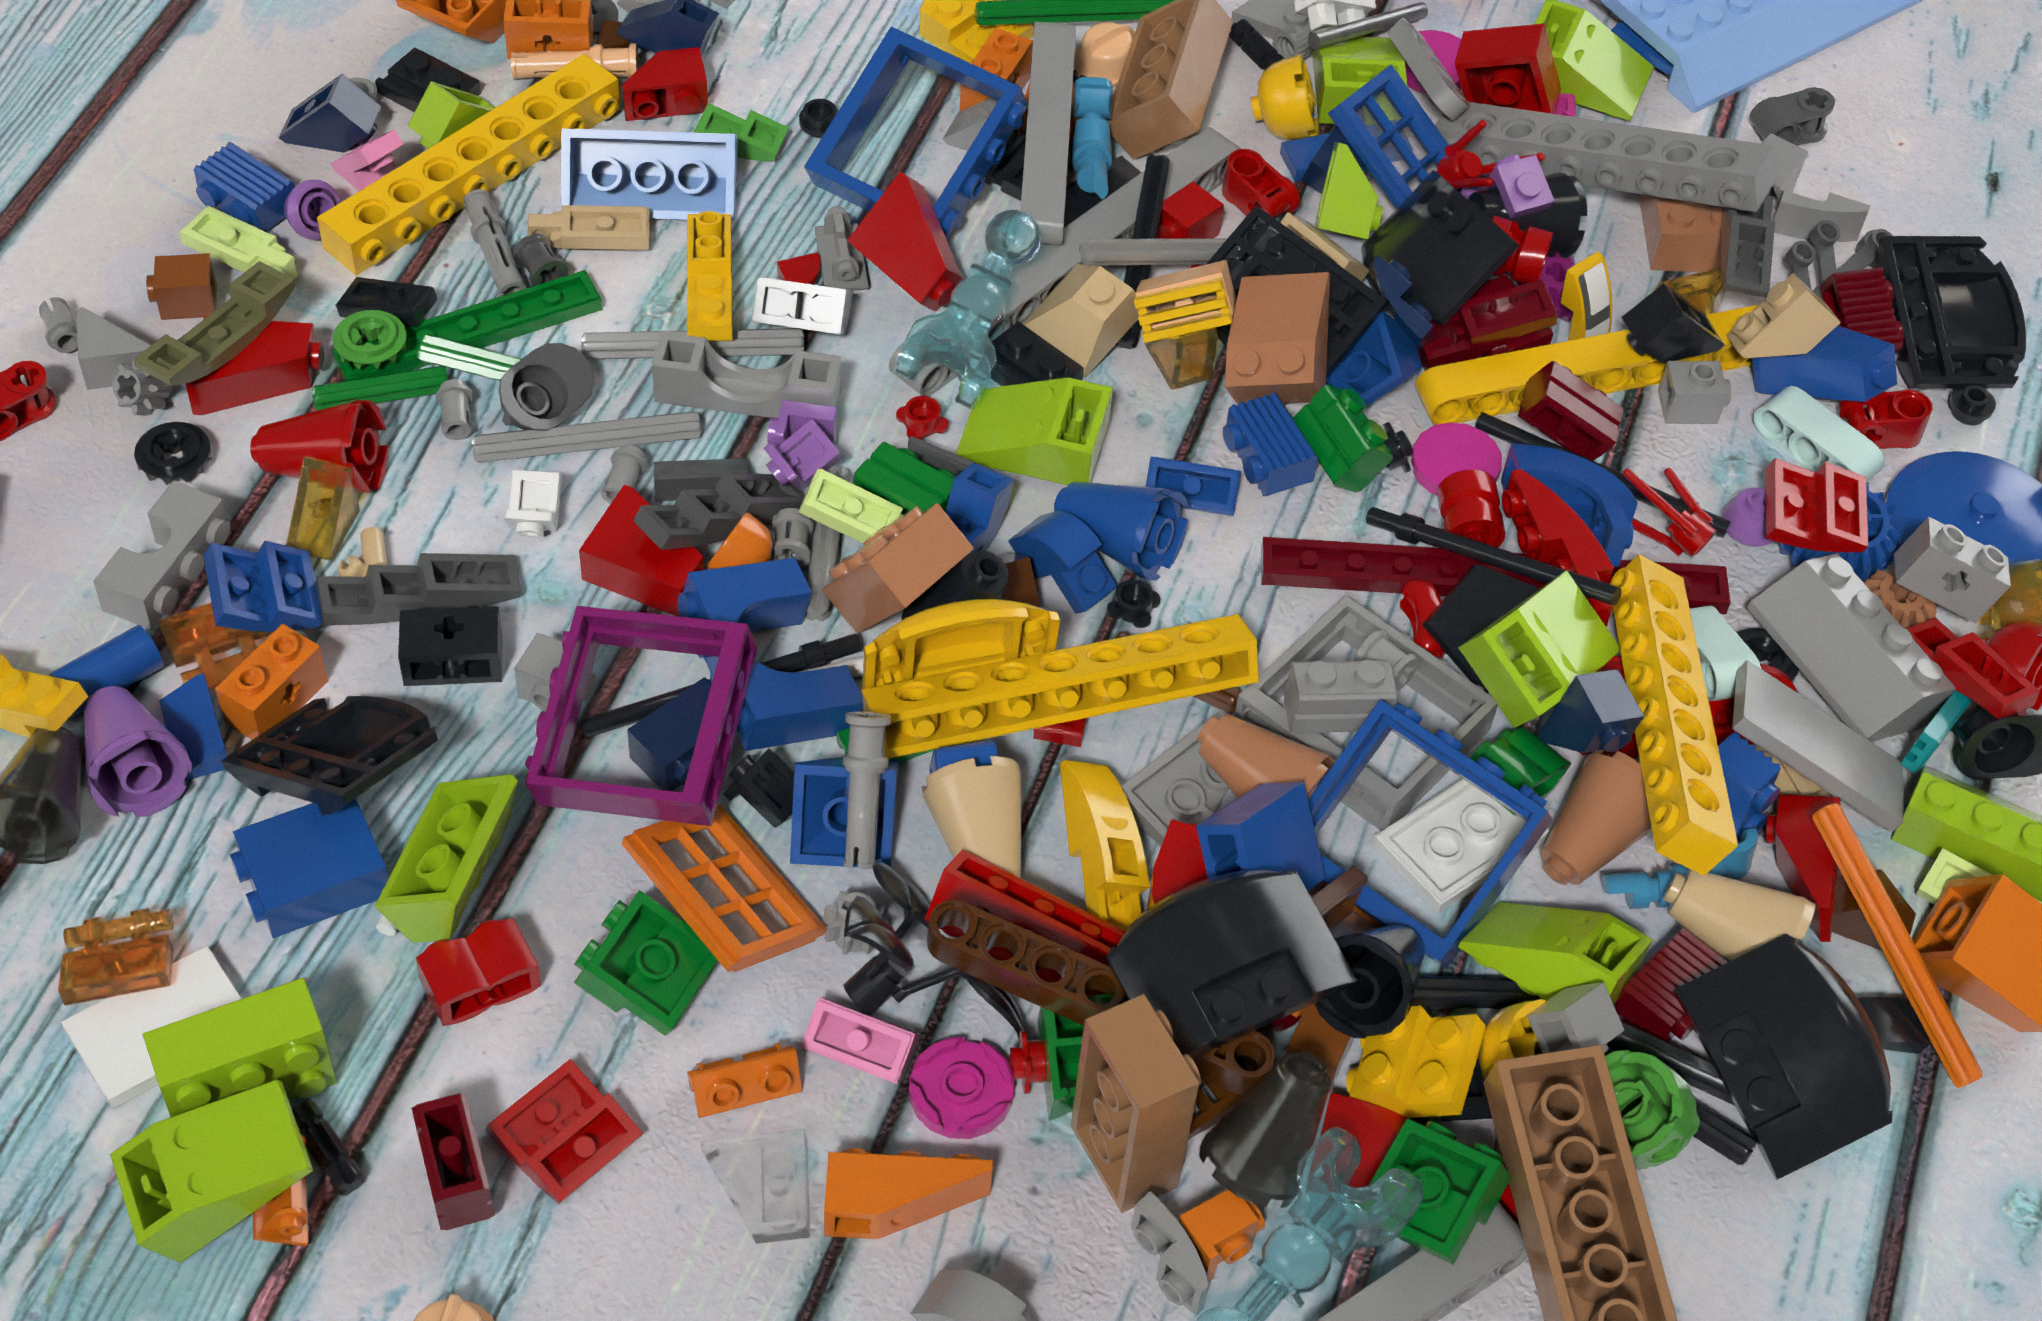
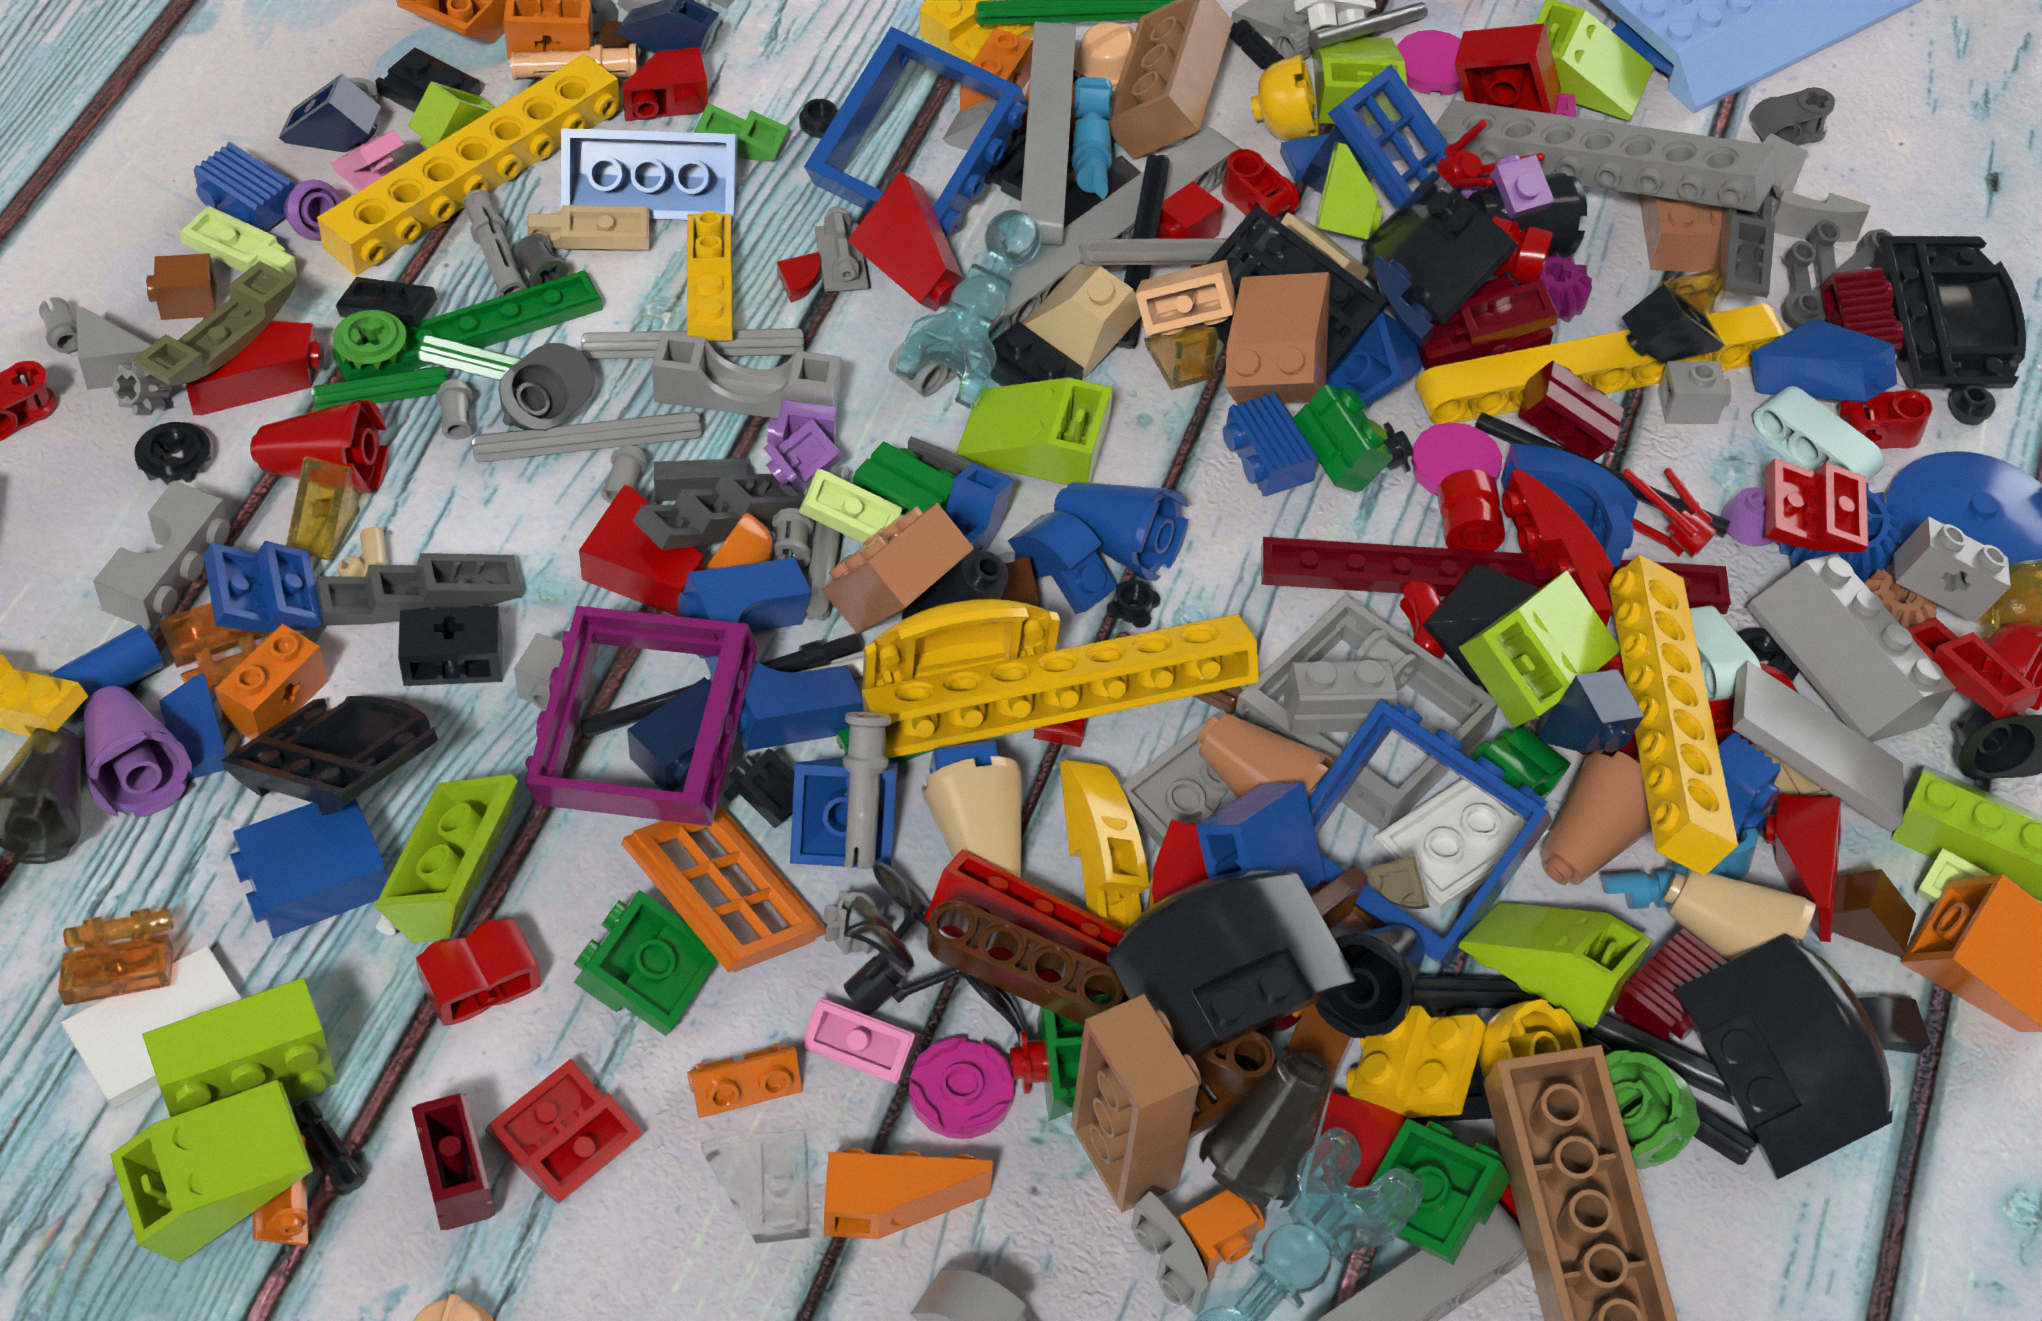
(533, 502): white bracket -> none
(802, 305): brick -> none
(922, 417): red plate -> none
(1146, 319): yellow tile -> none
(1204, 486): blue slope -> none
(1400, 883): none -> dark tan tile
(1414, 530): black bar -> none
(1428, 69): light grey beam -> none
(1576, 1019): light grey brick -> none
(1589, 297): slope -> none
(1784, 323): tan slope -> none
(1897, 945): orange axle -> none
(1936, 732): teal tile -> none

